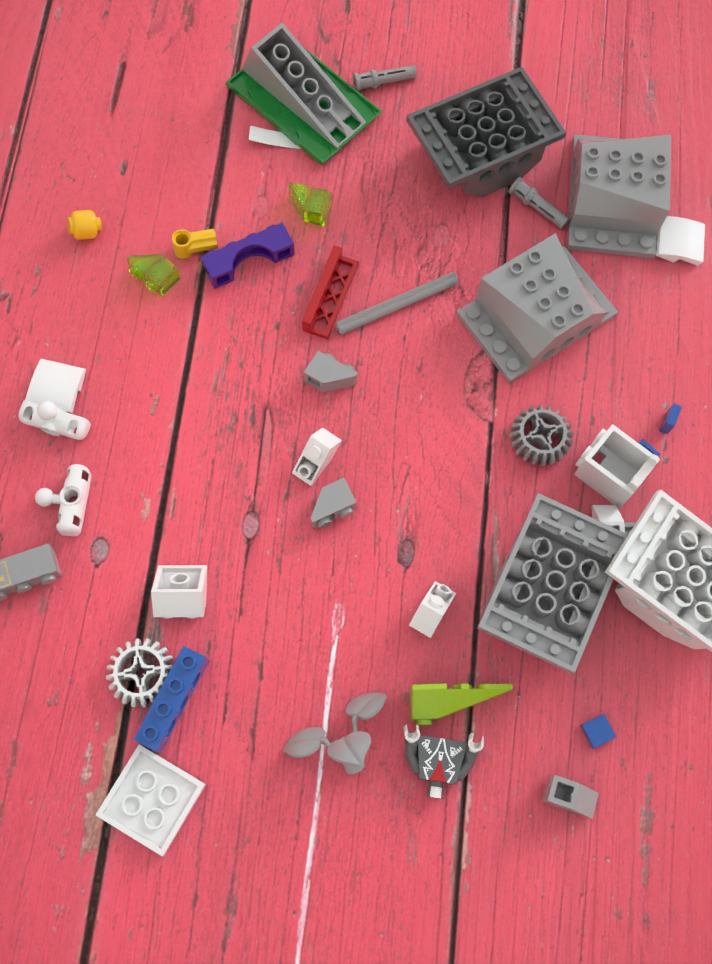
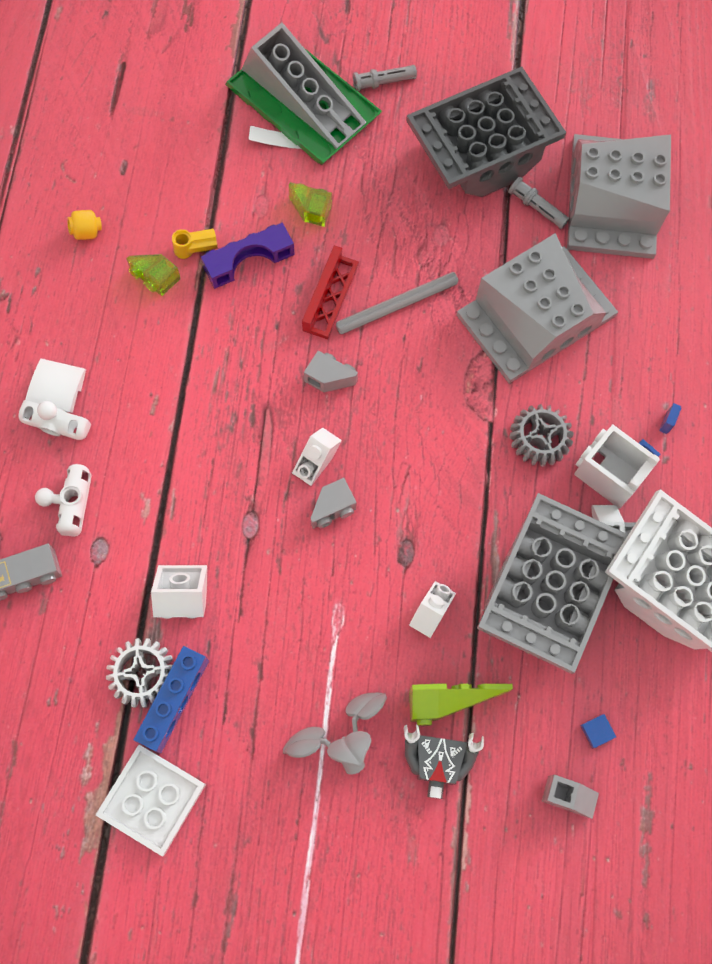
(681, 240): white slope -> none

